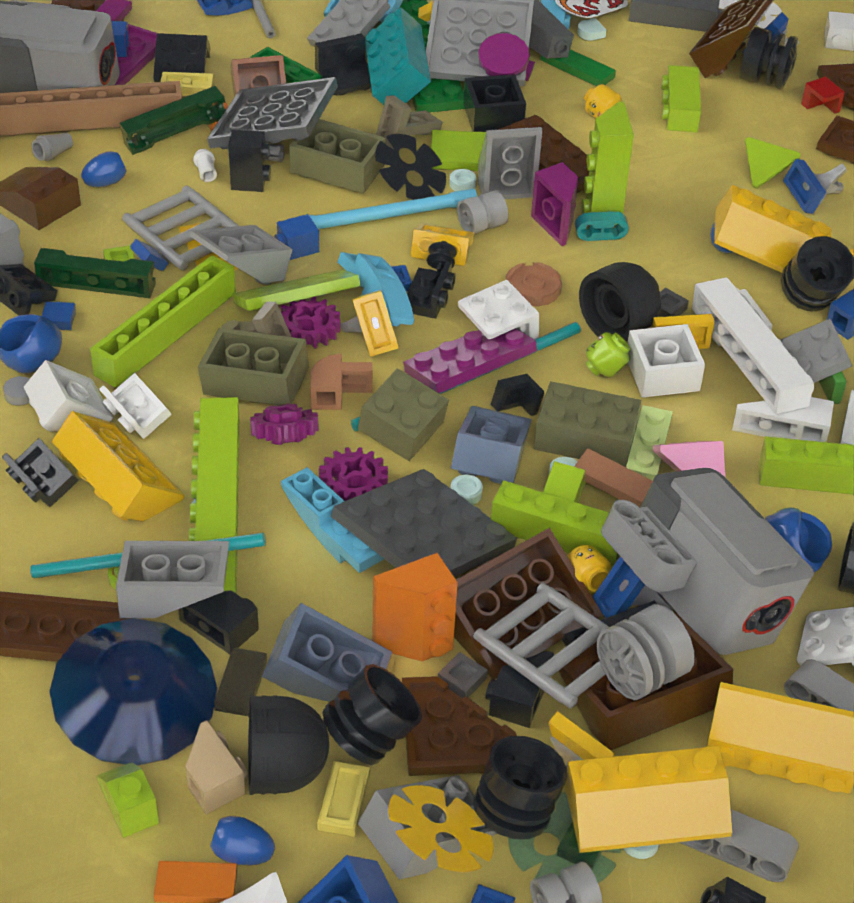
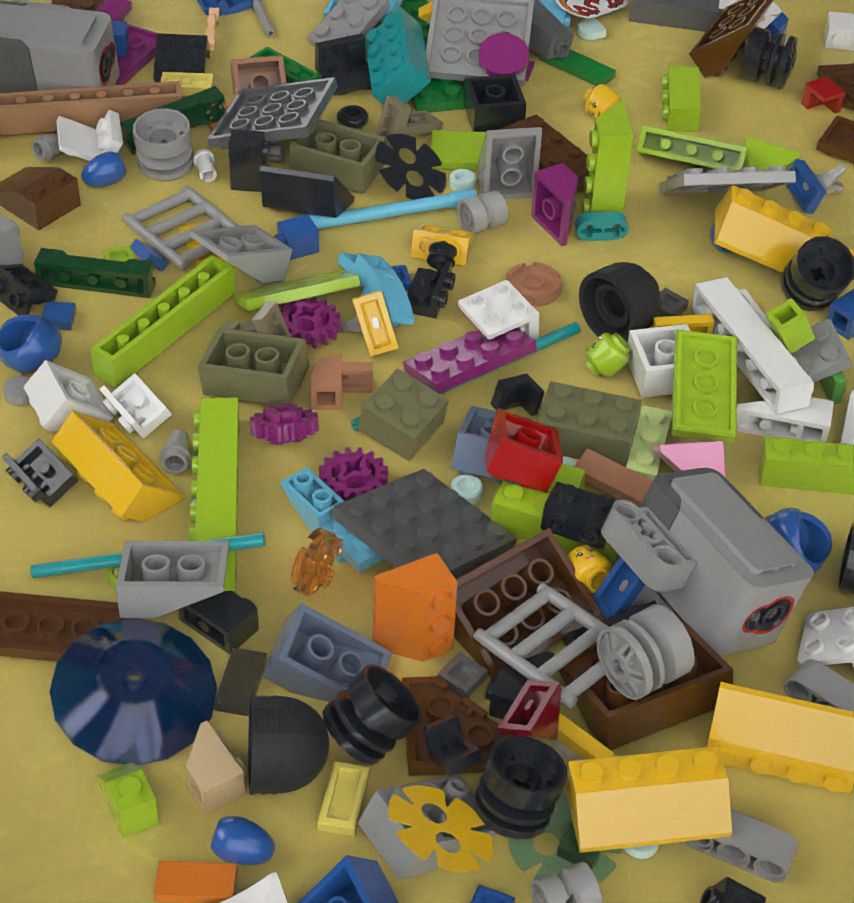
(88, 142): none -> white bracket
(163, 144): none -> light grey wheel
(176, 453): none -> light grey cone
(213, 19): none -> light nougat piece
(303, 192): none -> black slope
(314, 564): none -> clear orange plate
(352, 116): none -> black piece
(449, 746): none -> black bracket
(523, 451): none -> red slope
(534, 711): none -> dark red slope
(576, 514): none -> black bracket
(691, 149): none -> lime brick
(704, 386): none -> lime tile
(722, 179): none -> light grey plate
(790, 325): none -> lime brick

